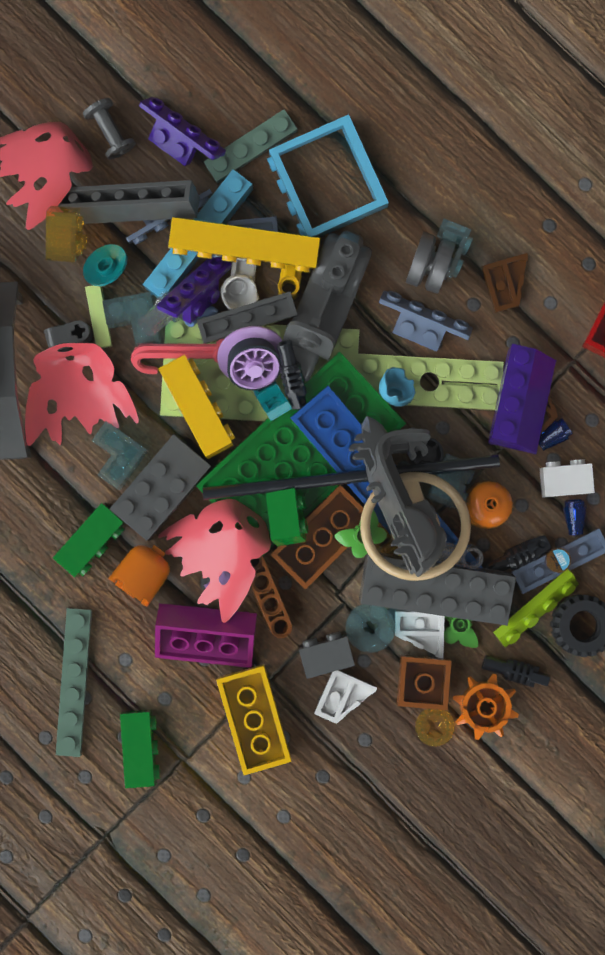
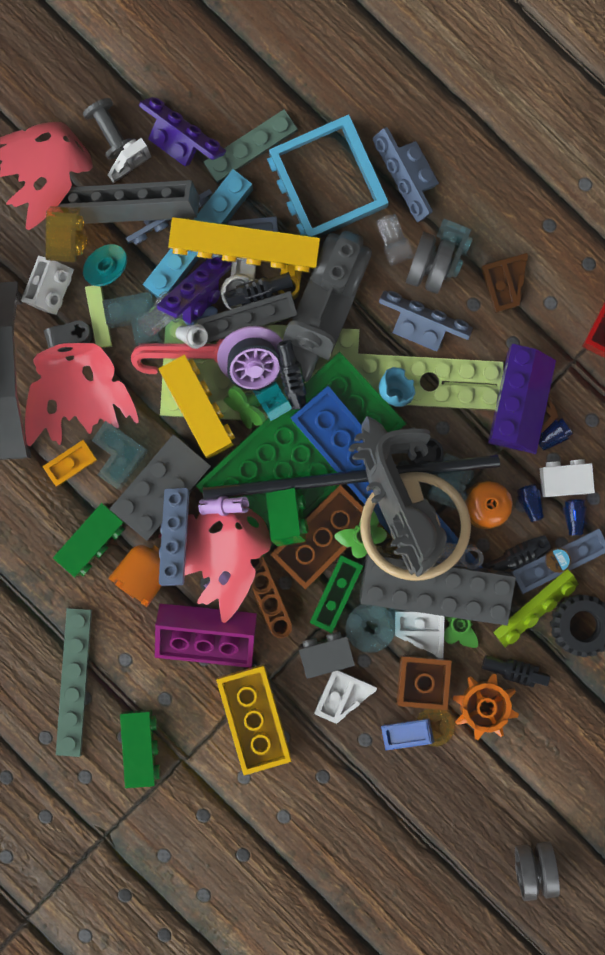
(47, 285): none -> white brick
(70, 463): none -> light orange plate
(131, 157): none -> white wing
(174, 537): none -> sand blue bracket
(193, 335): none -> white cone
(223, 506): none -> lavender pin
(246, 405): none -> bright green animal
(257, 289): none -> black hinge
(336, 594): none -> green brick
(395, 244): none -> clear piece
(407, 734): none -> tile
(409, 172): none -> sand blue bracket
(531, 502): none -> clear blue cone
(537, 871): none -> flat silver wheel

